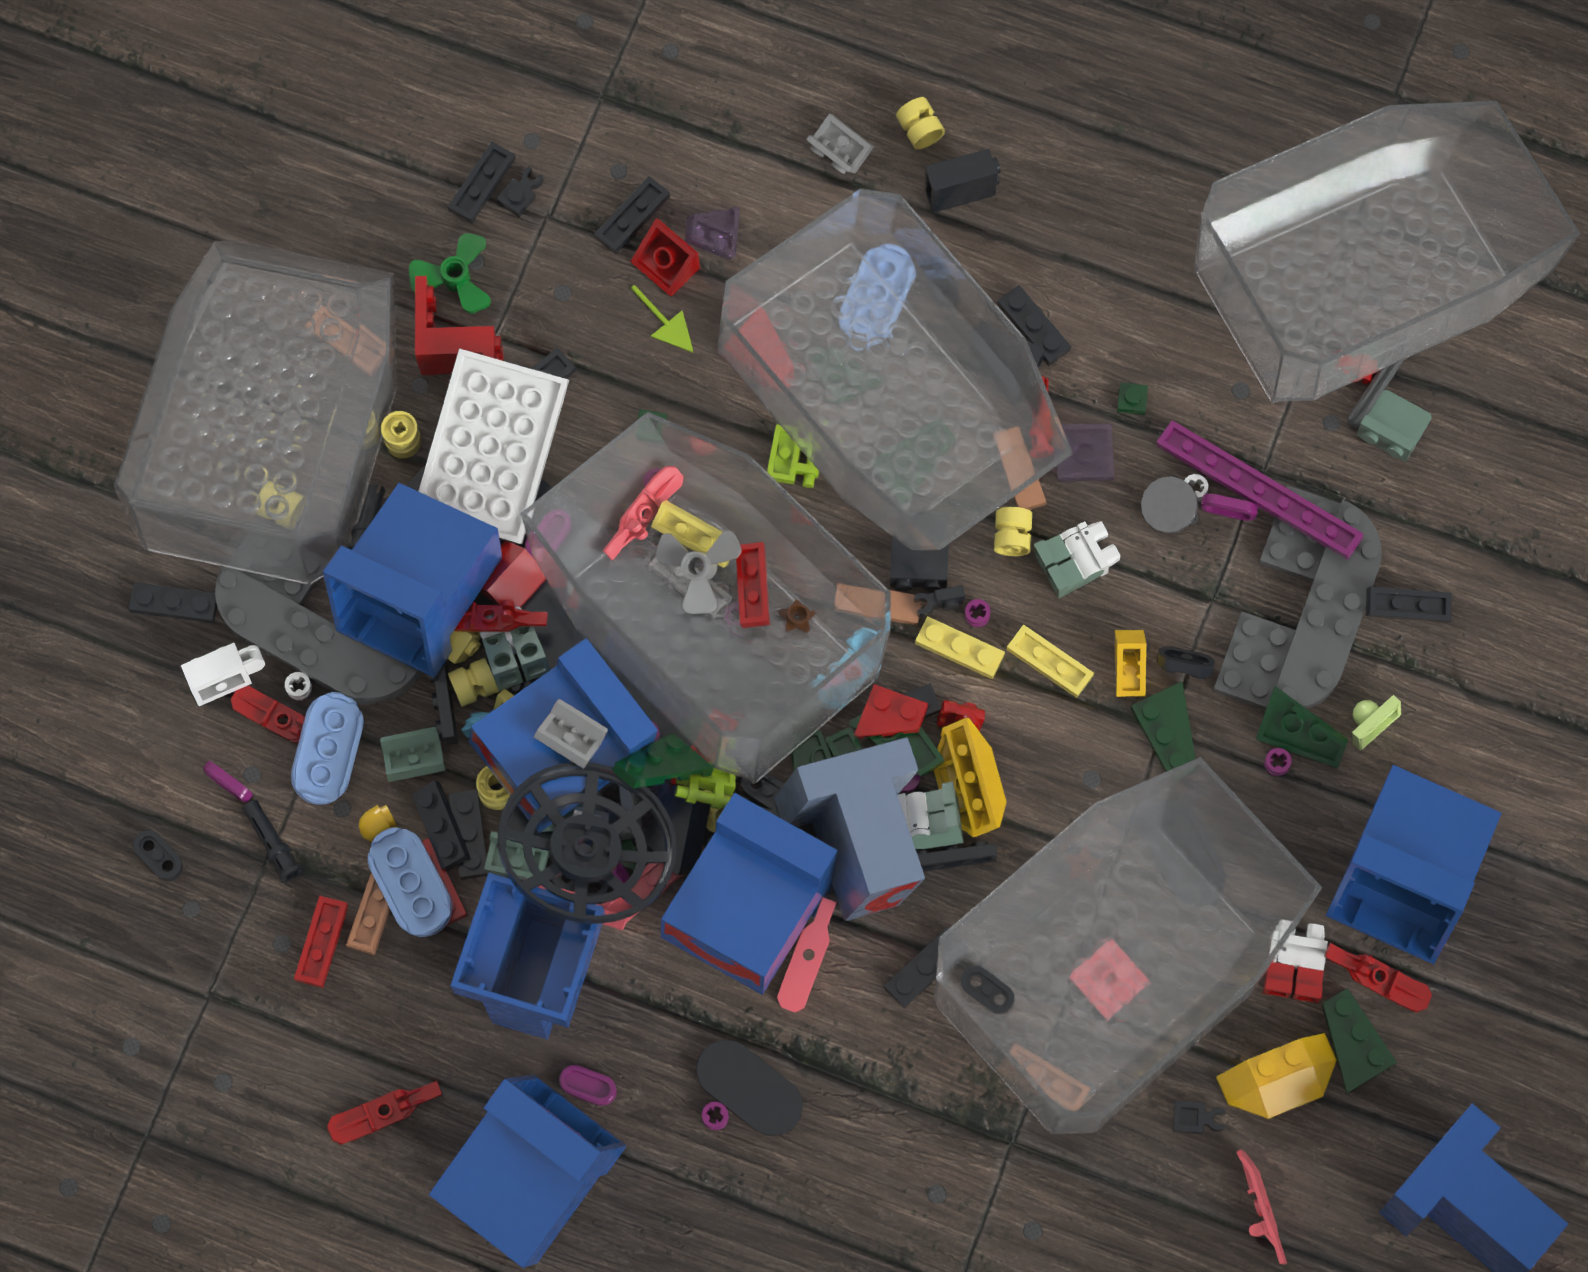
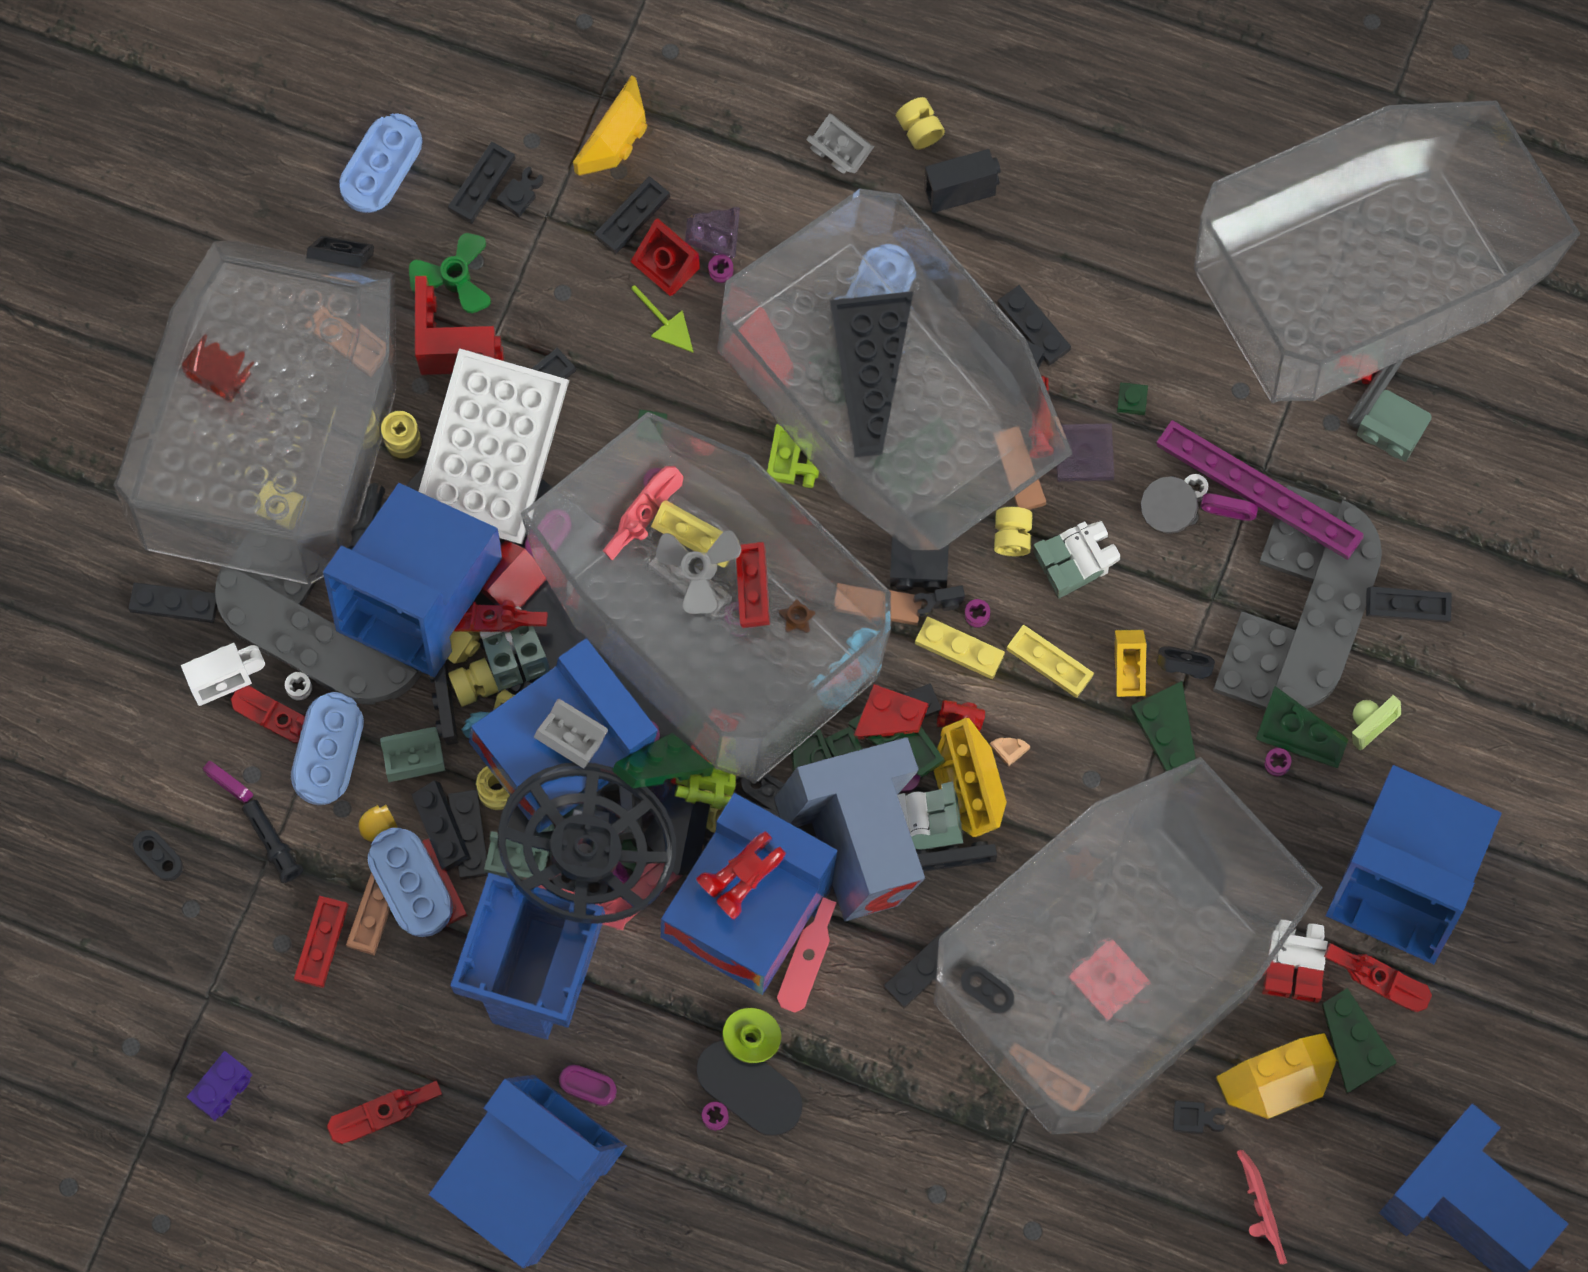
(216, 369): none -> clear red piece
(220, 1086): none -> dark purple brick
(340, 251): none -> black tile
(380, 163): none -> light blue tile
(615, 132): none -> yellow wedge
(713, 264): none -> magenta bush
(747, 868): none -> red piece
(754, 1024): none -> lime dish
(869, 352): none -> black wing
(1009, 749): none -> light nougat tile

